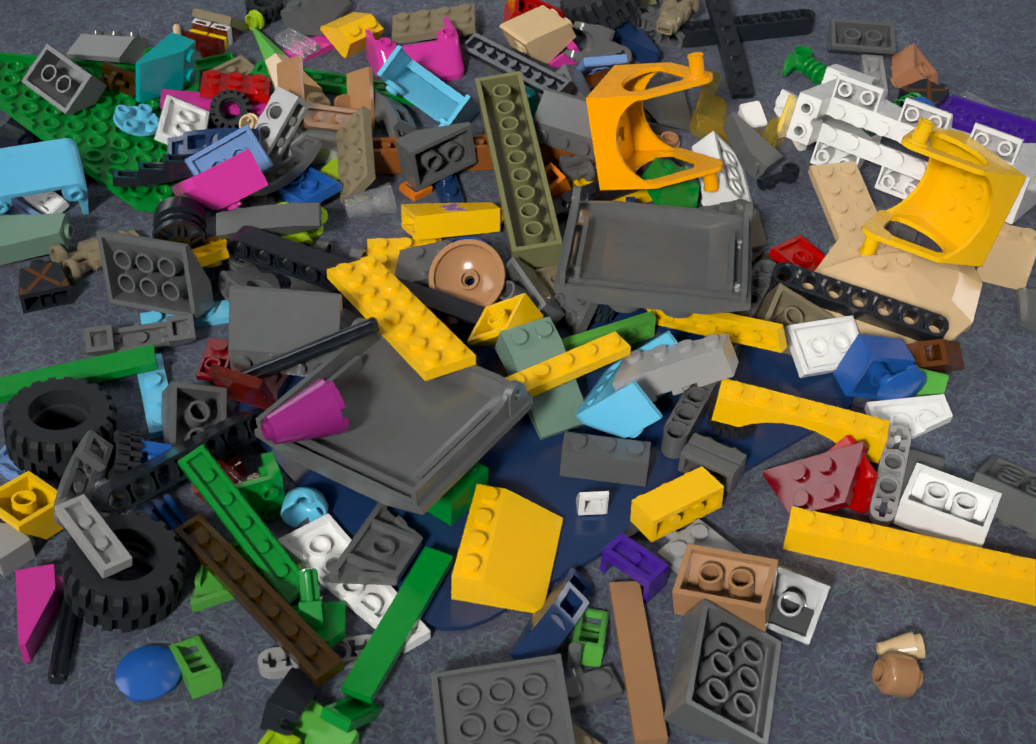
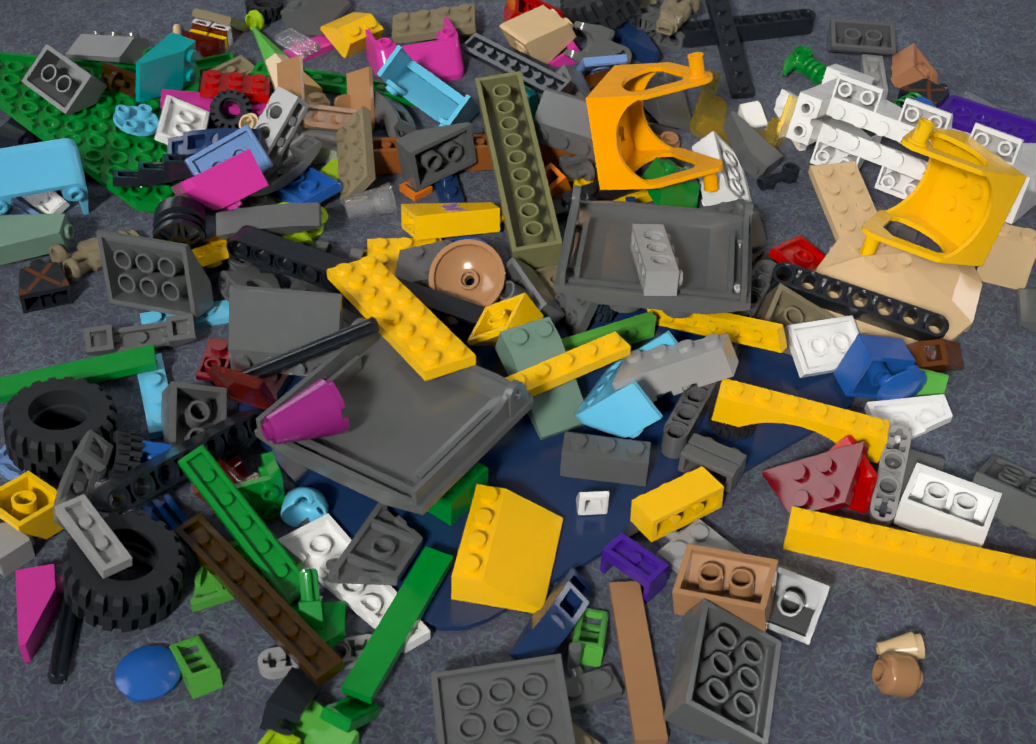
(655, 260): none -> light grey brick

